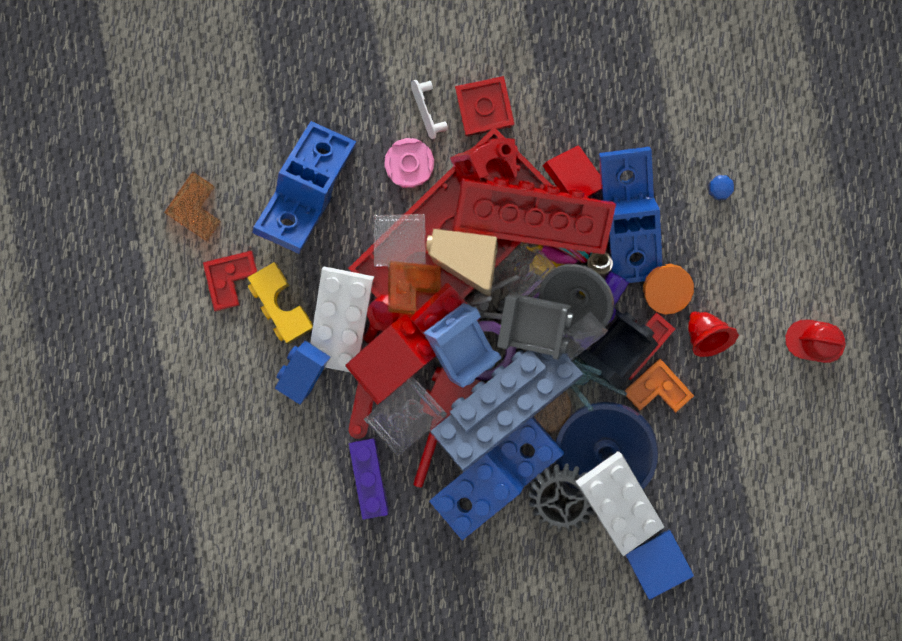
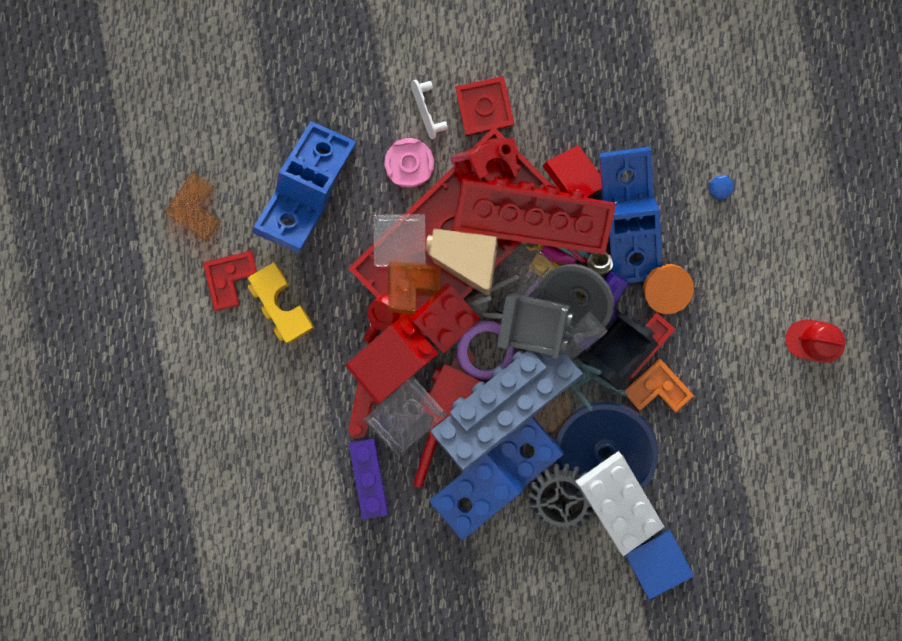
(302, 371): blue piece -> none
(341, 315): white plate -> none
(462, 345): medium blue panel -> none
(709, 334): red piece -> none

